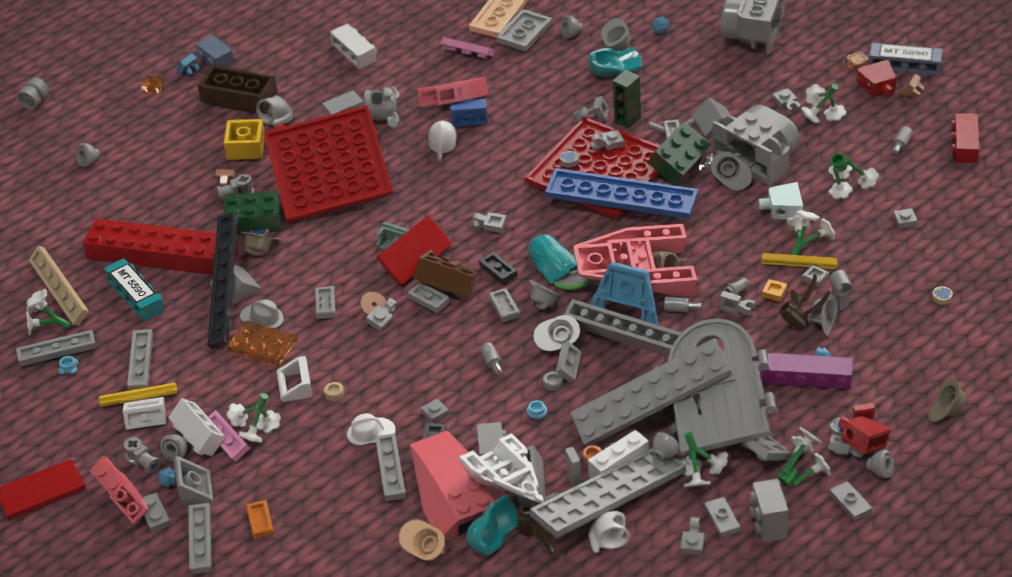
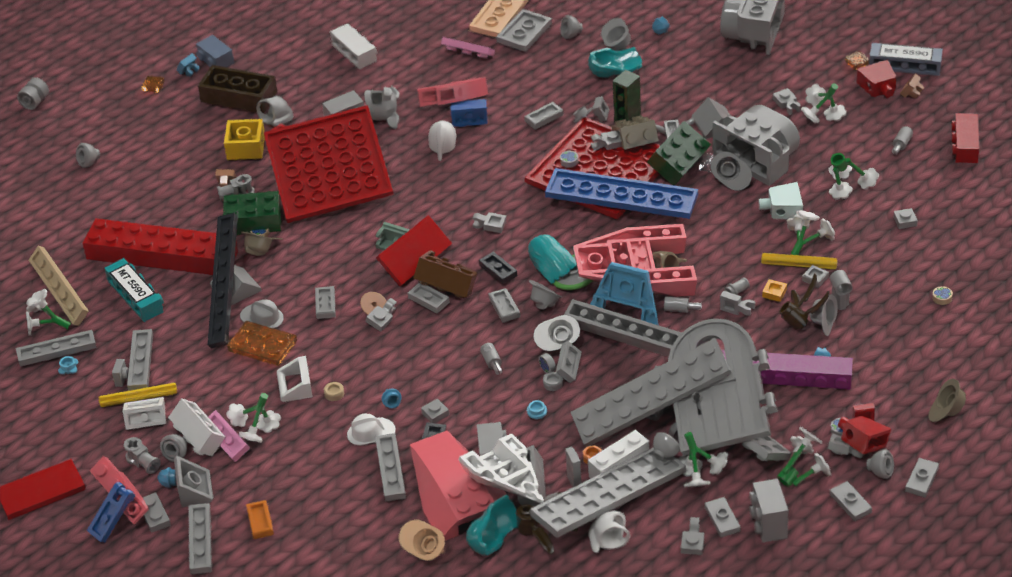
(110, 512): none -> blue plate
(120, 372): none -> light grey plate
(391, 398): none -> dark azure plate
(543, 115): none -> light grey plate
(547, 363): none -> light grey tile
(636, 132): none -> dark tan bracket
(922, 477): none -> light grey plate

